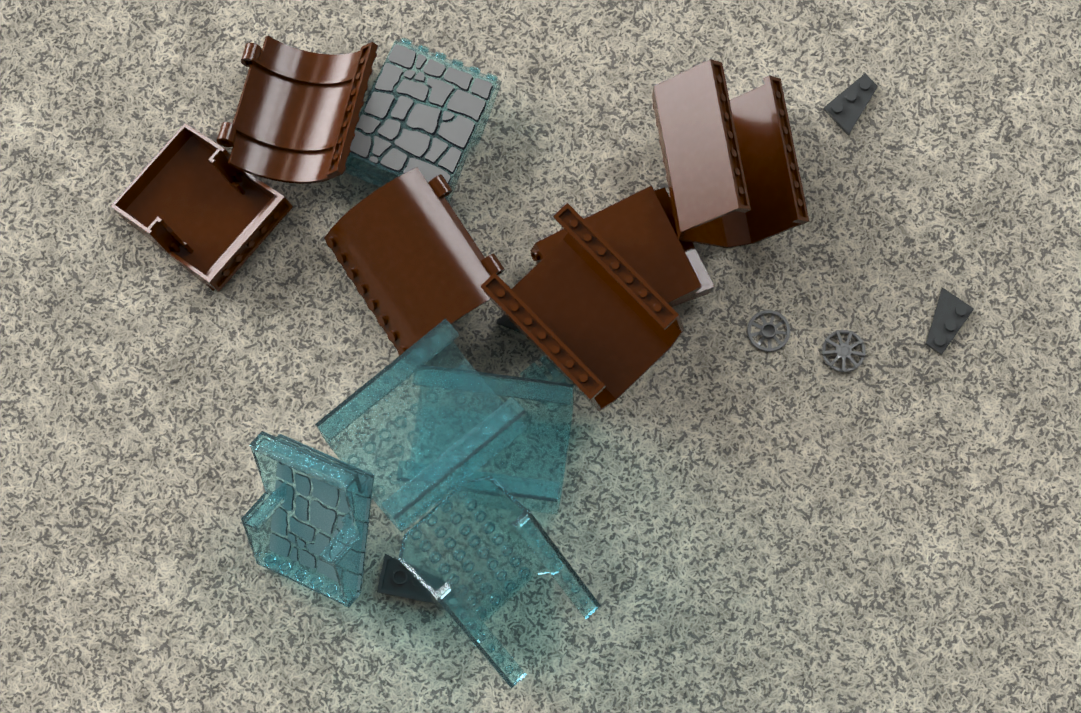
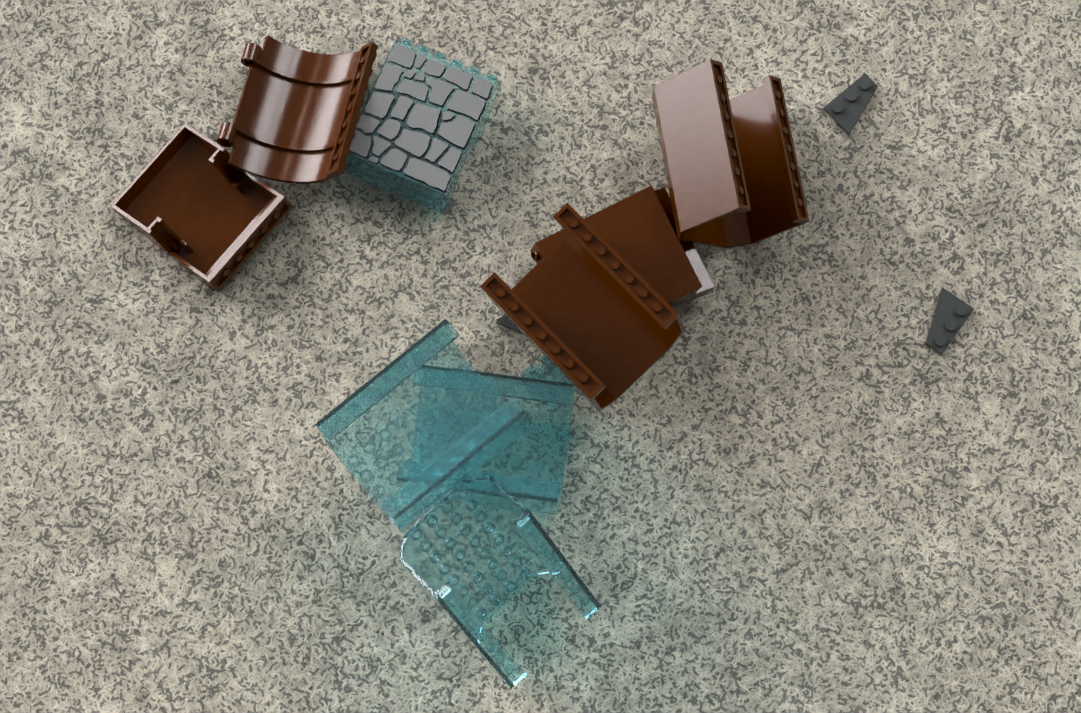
(310, 517): clear light blue panel -> none
(398, 582): dark grey wing -> none
(411, 257): reddish brown panel -> none
(768, 331): light grey wheel -> none
(844, 350): light grey wheel -> none

